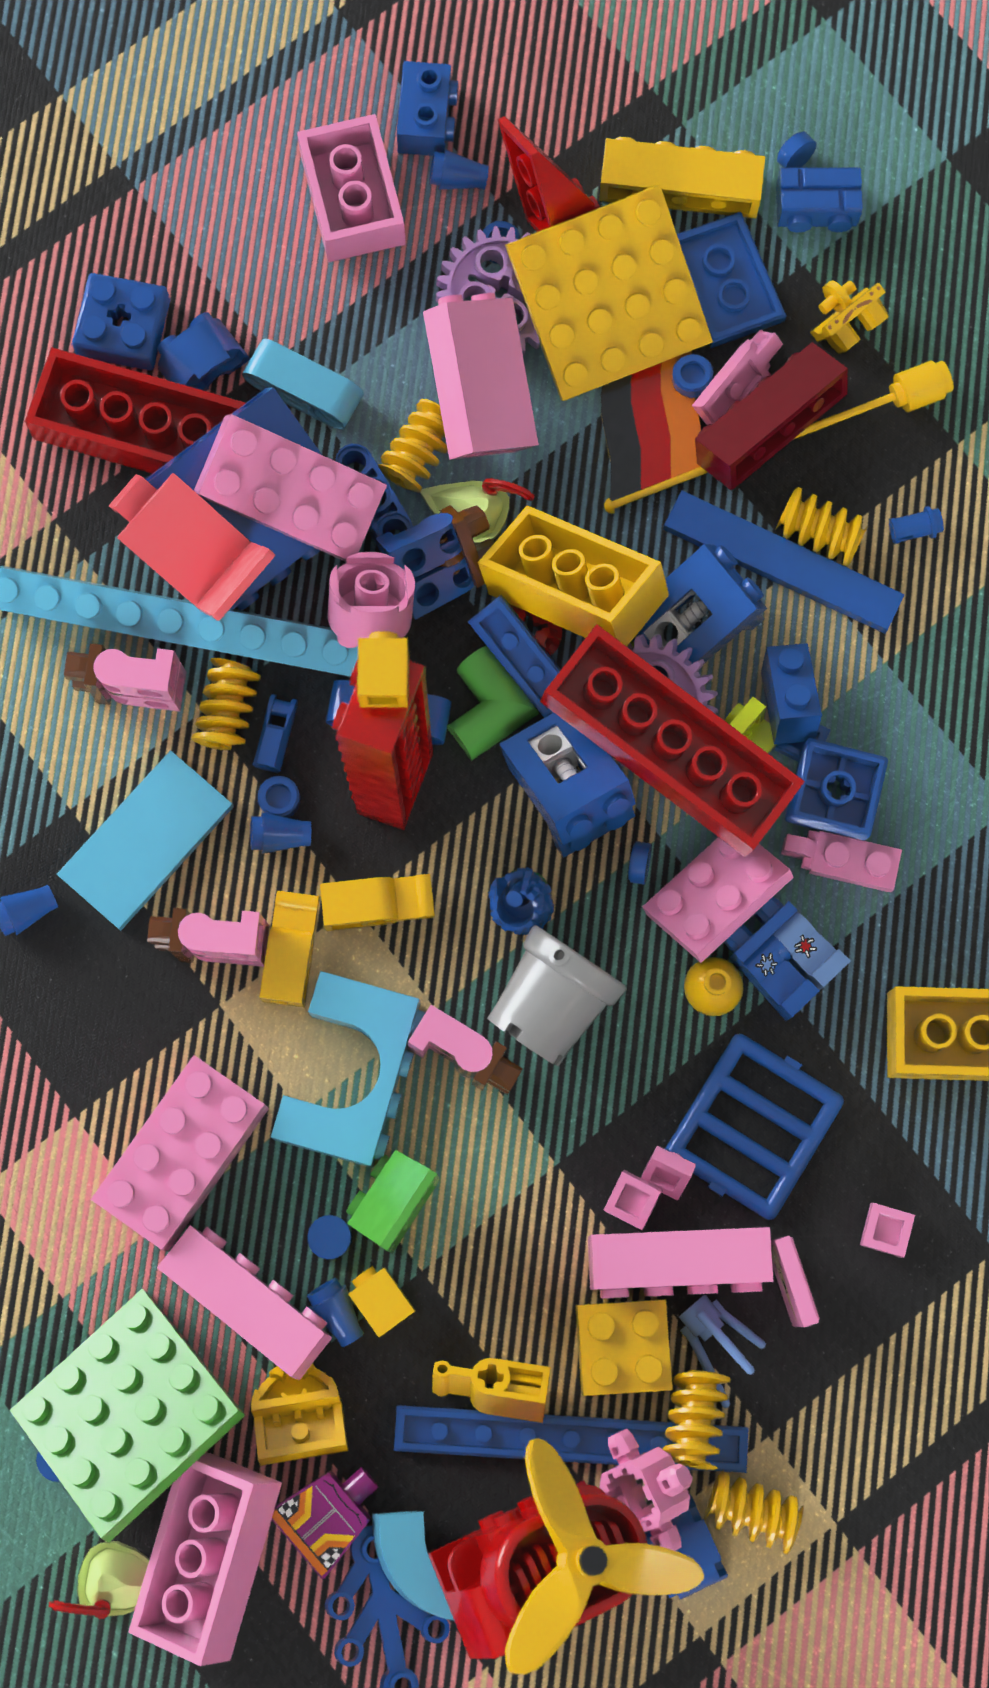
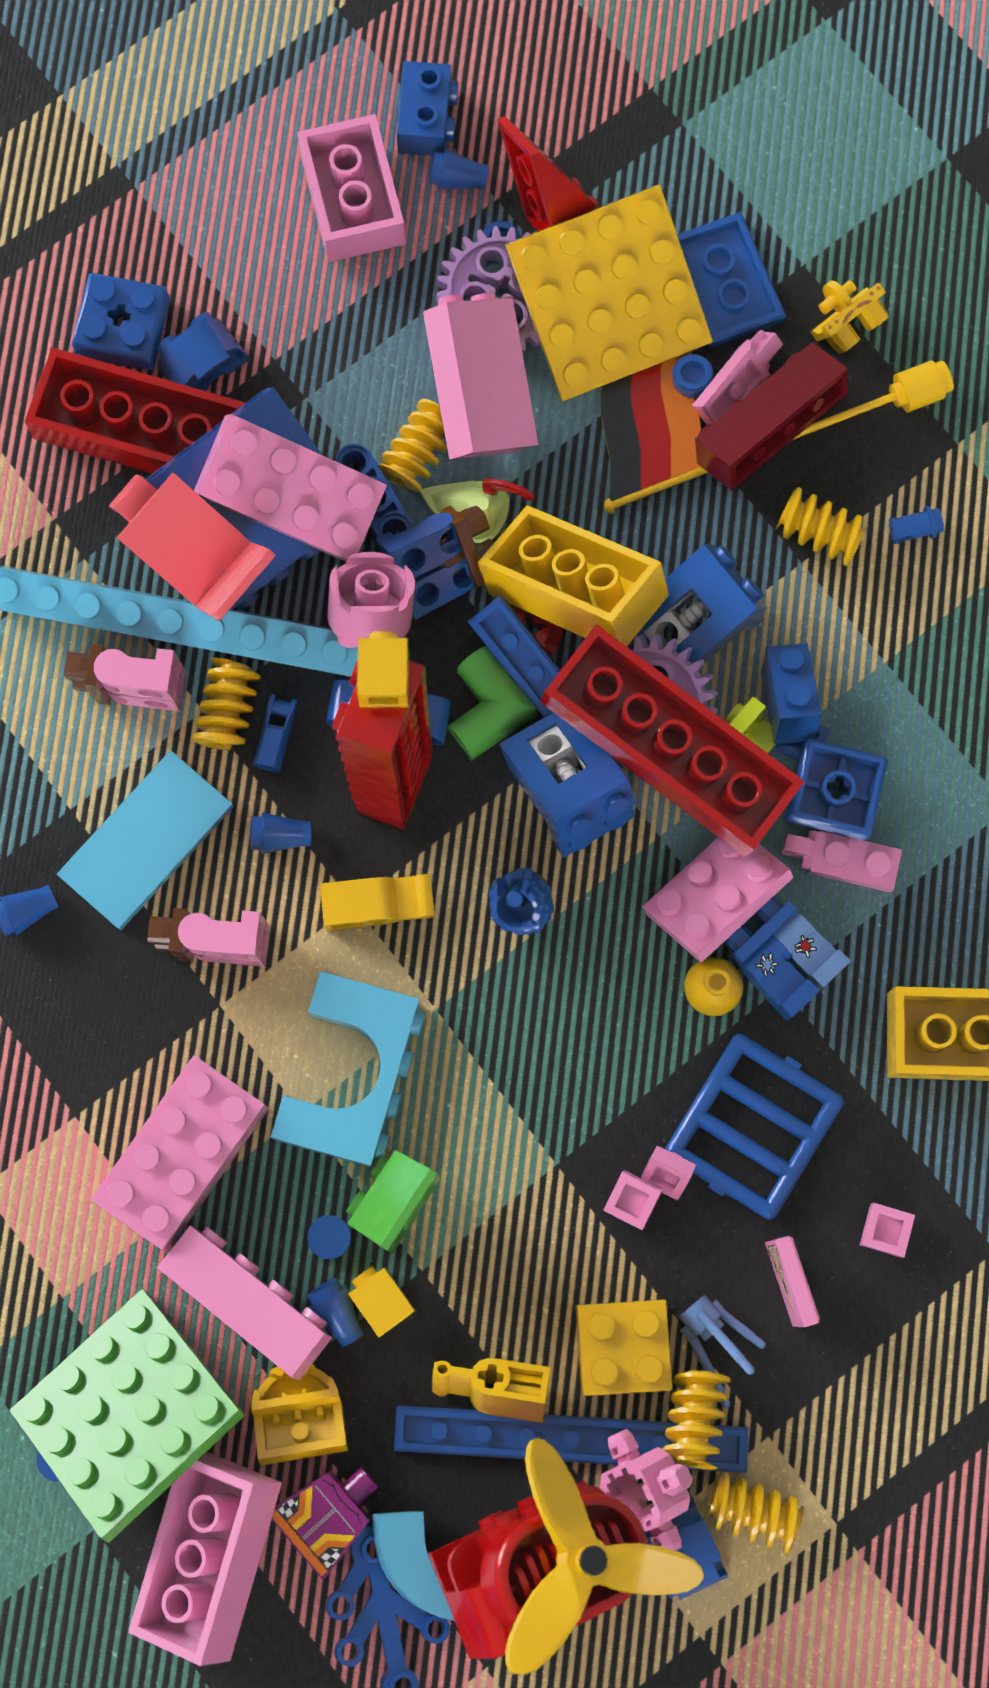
(108, 1581): yellowish green piece -> none
(279, 796): blue tile -> none
(289, 949): yellow piece -> none
(303, 383): medium azure beam -> none
(466, 1049): bright pink hips -> none
(553, 997): light grey piece -> none
(639, 862): blue tile -> none
(680, 1259): bright pink brick -> none
(689, 177): yellow brick -> none
(785, 562): blue tile -> none
(796, 151): blue tile -> none
(819, 198): blue brick -> none

